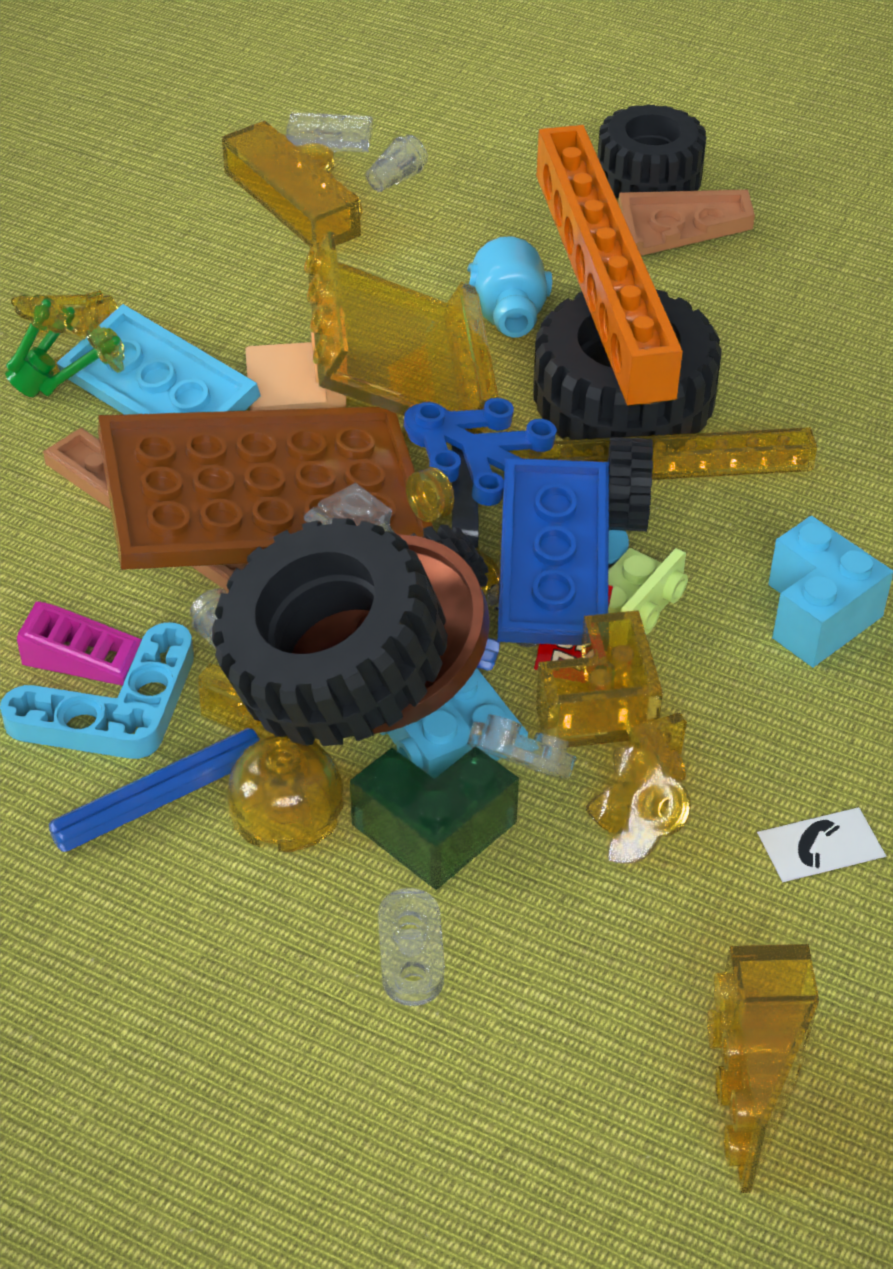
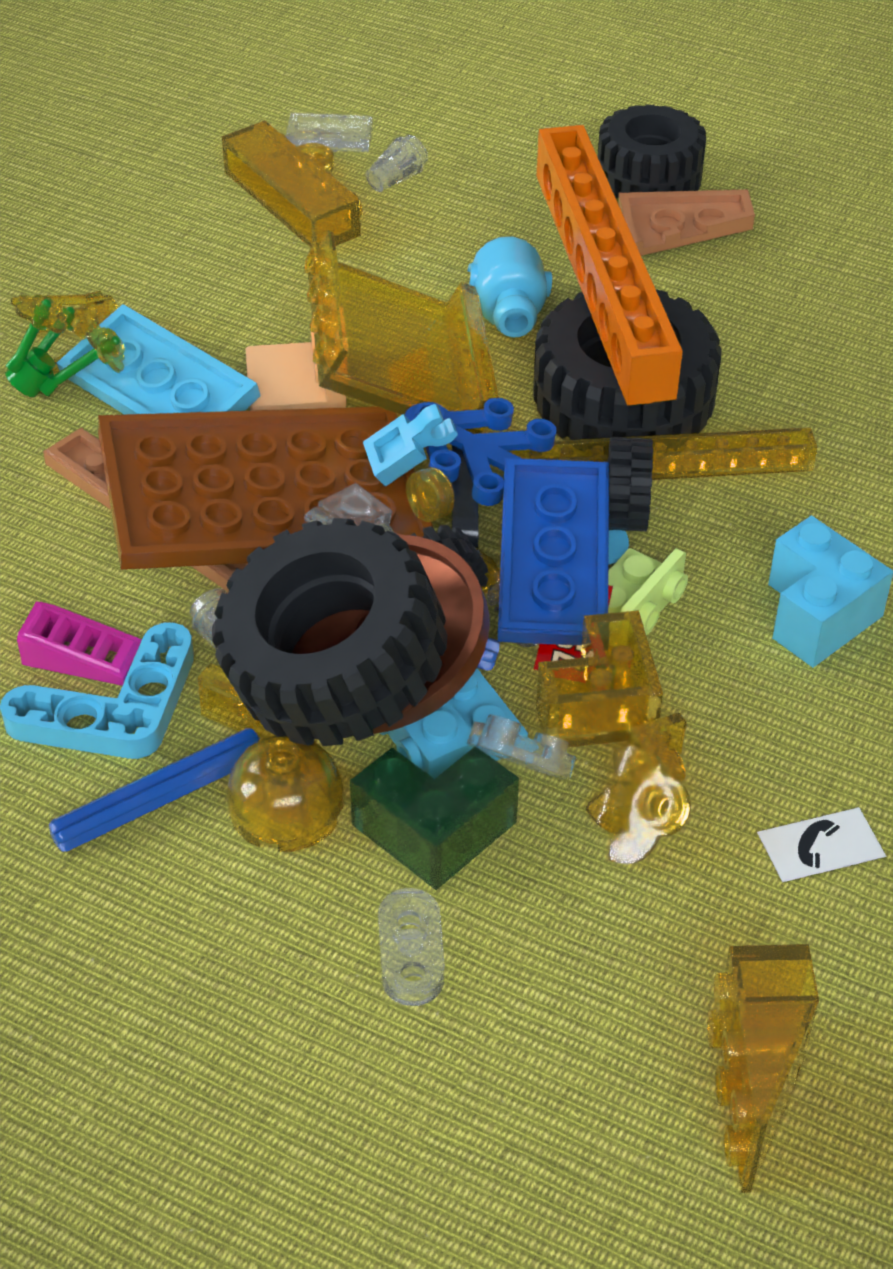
(401, 443): none -> medium azure plate

